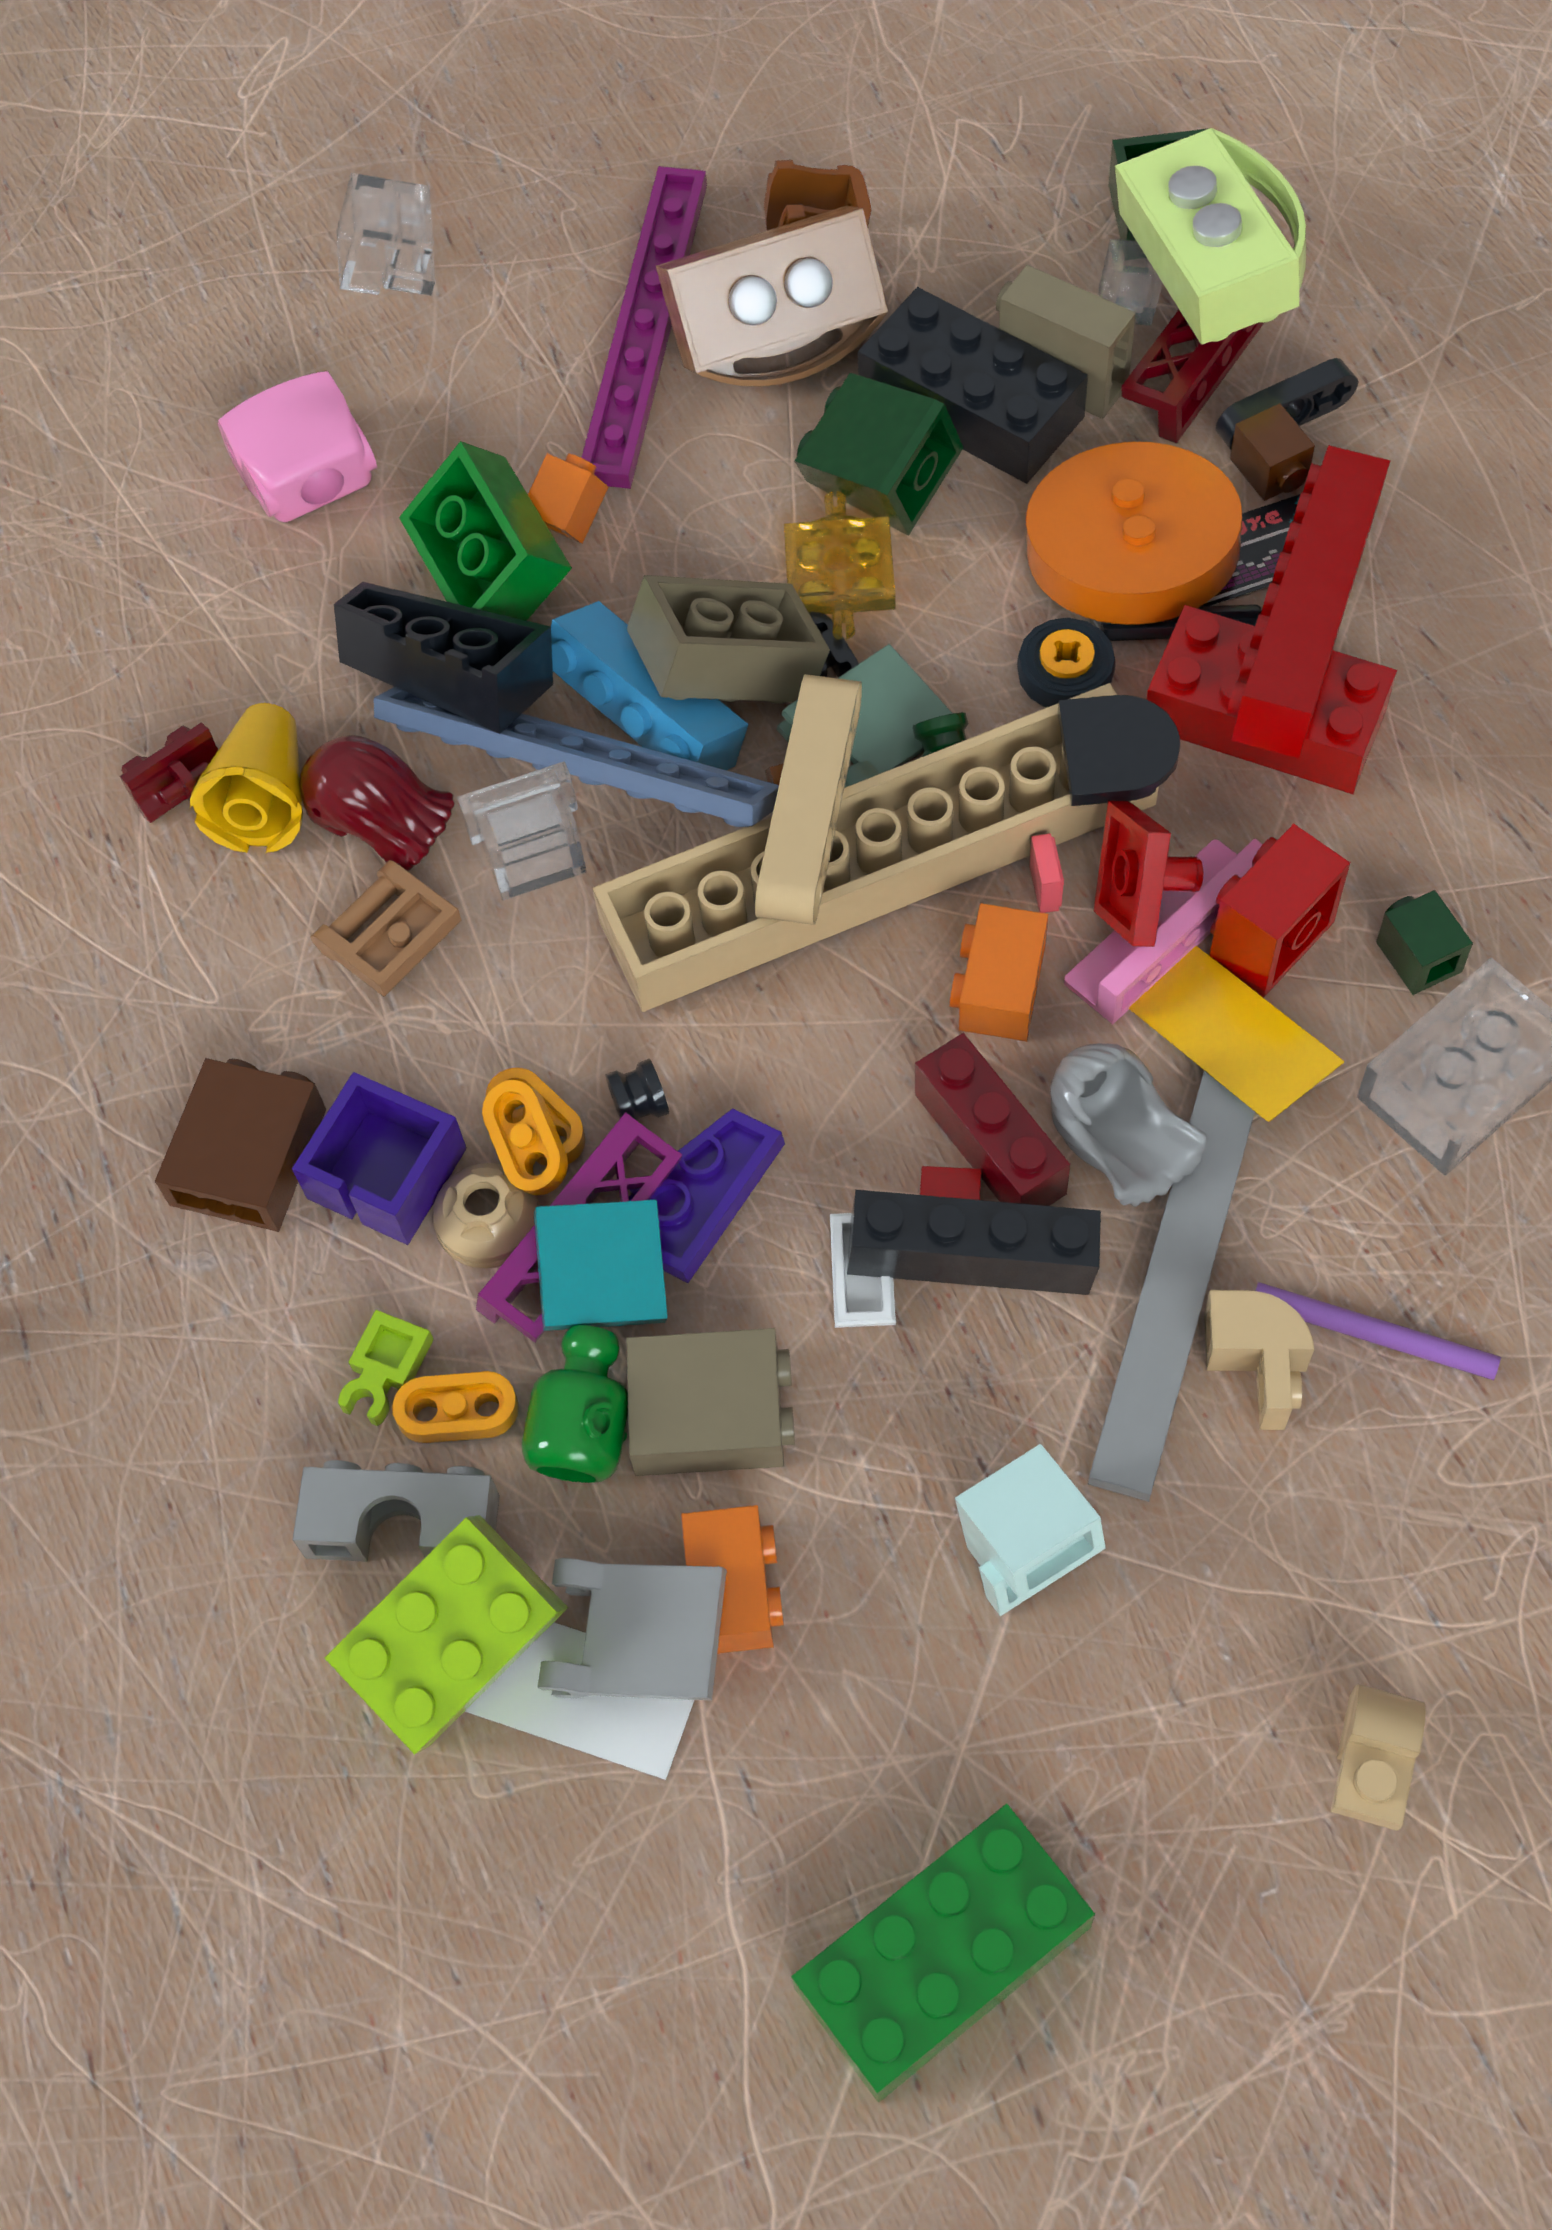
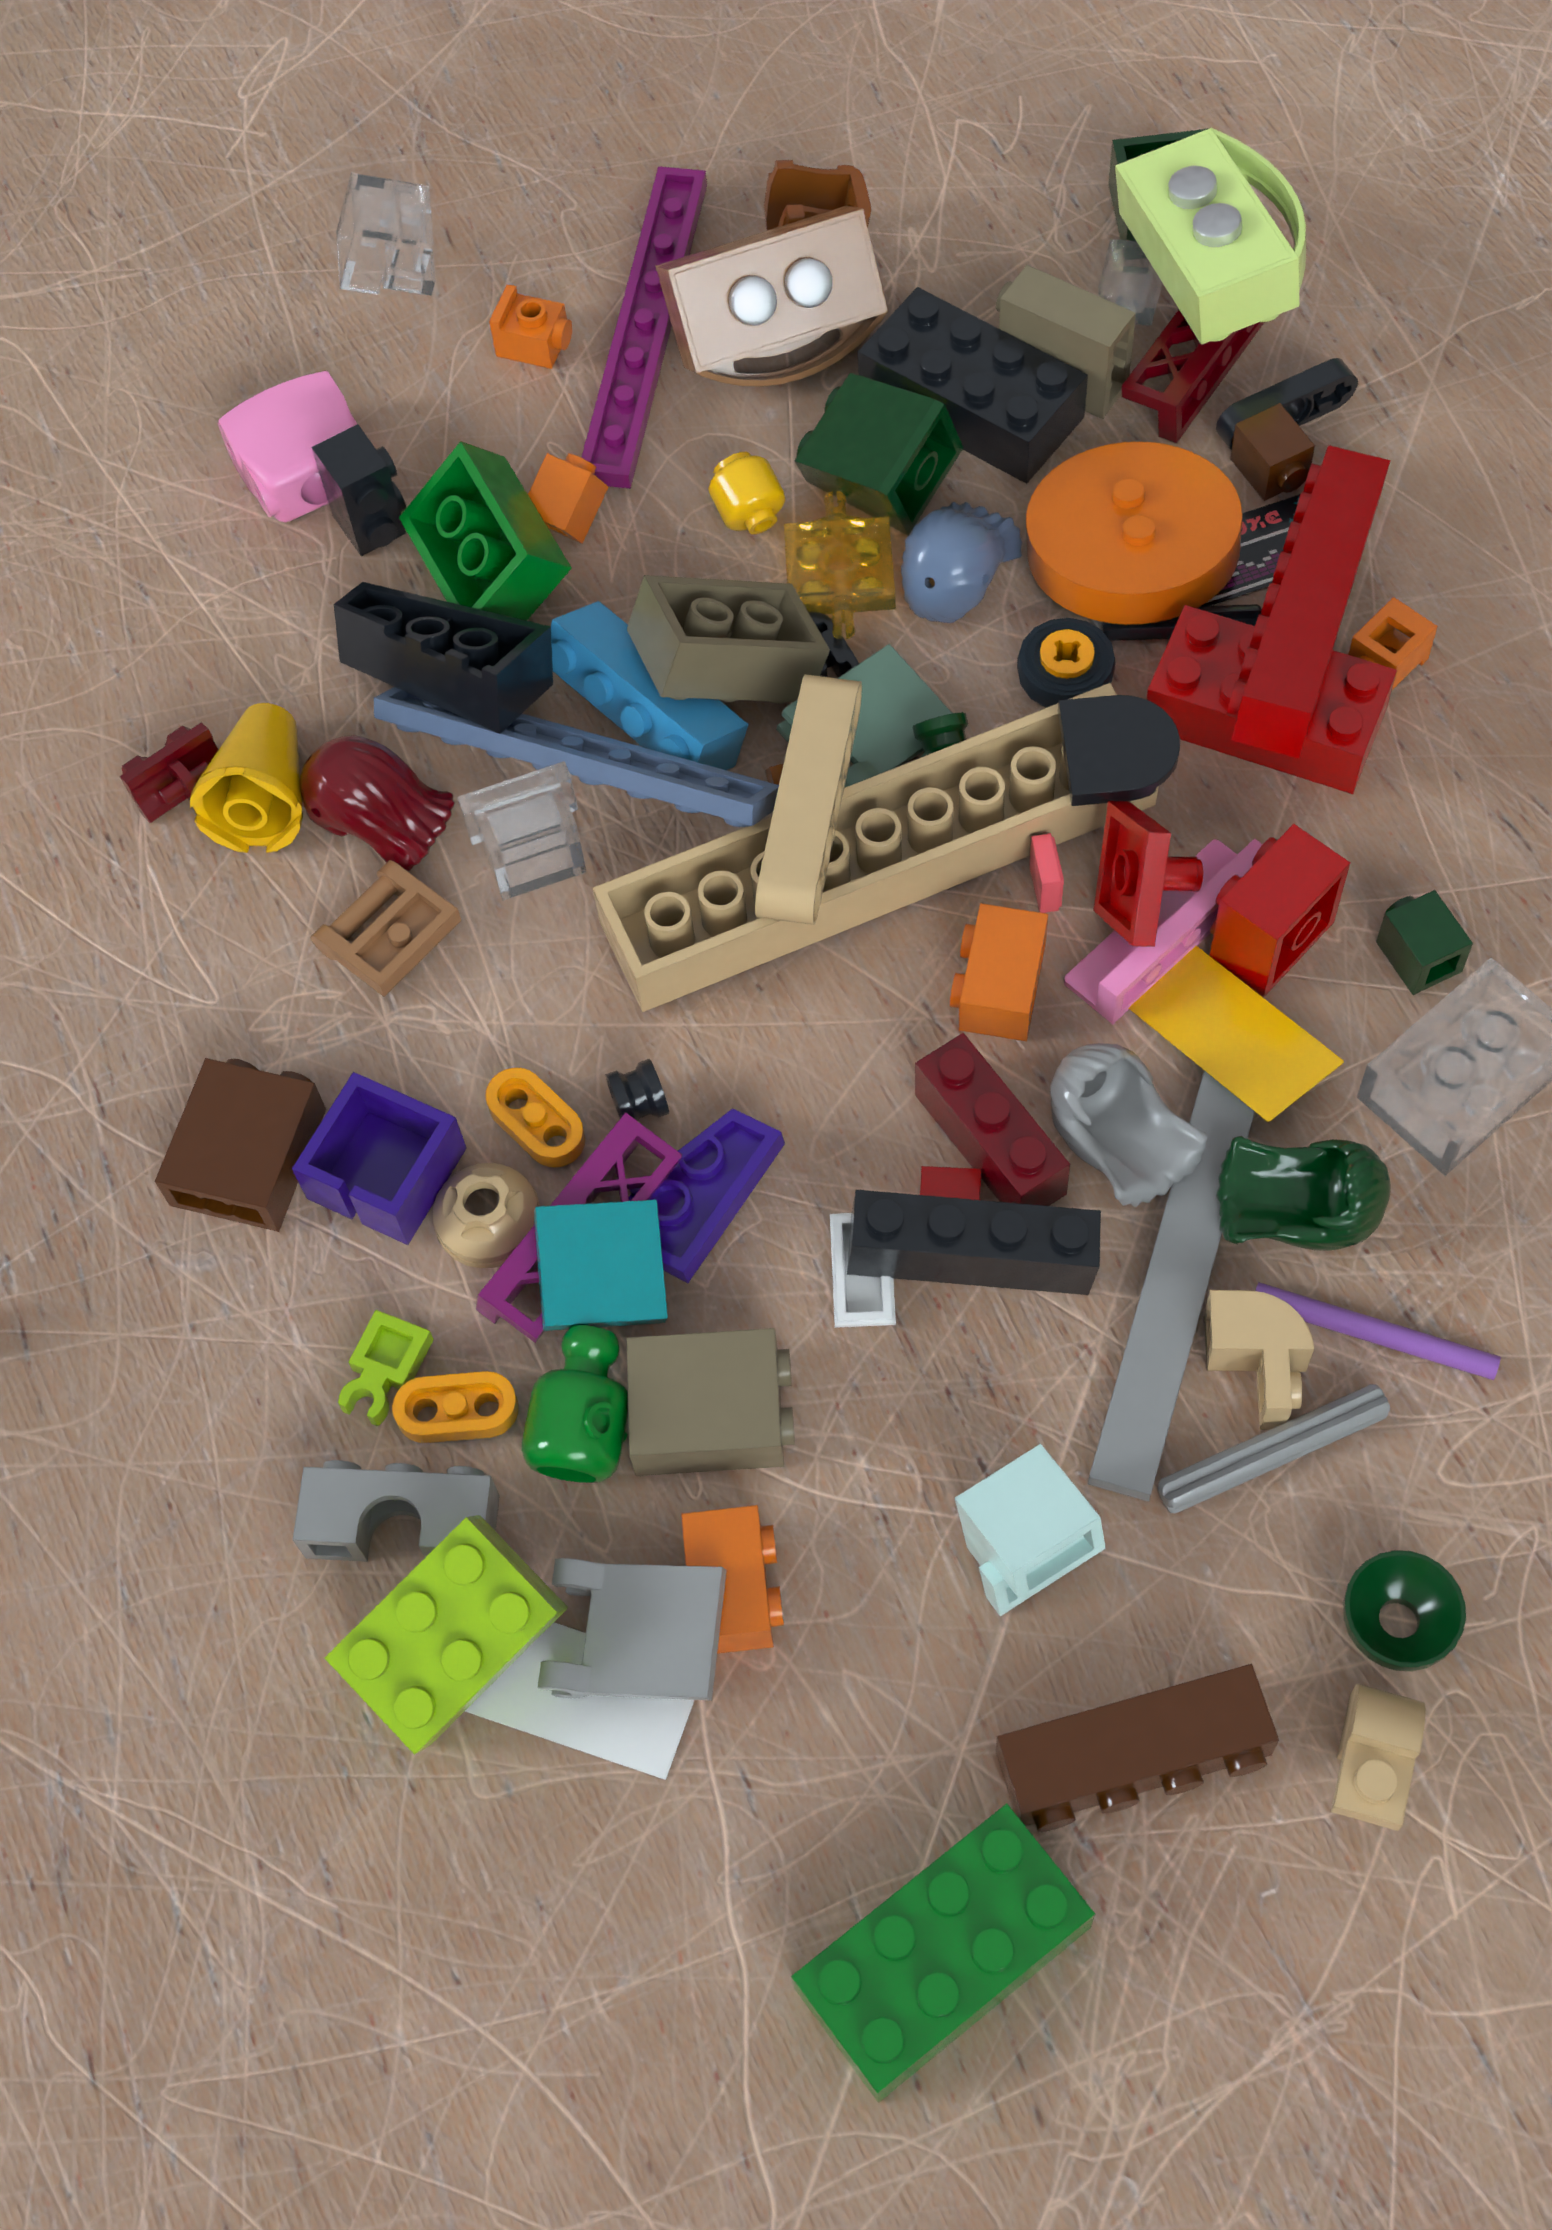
(361, 489): none -> black brick
(525, 1141): light orange plate -> none
(529, 328): none -> orange brick
(746, 493): none -> yellow head
(961, 554): none -> sand blue piece
(1137, 1747): none -> reddish brown brick
(1273, 1448): none -> light grey axle
(1302, 1195): none -> dark green piece
(1386, 646): none -> orange brick
(1420, 1586): none -> dark green piece

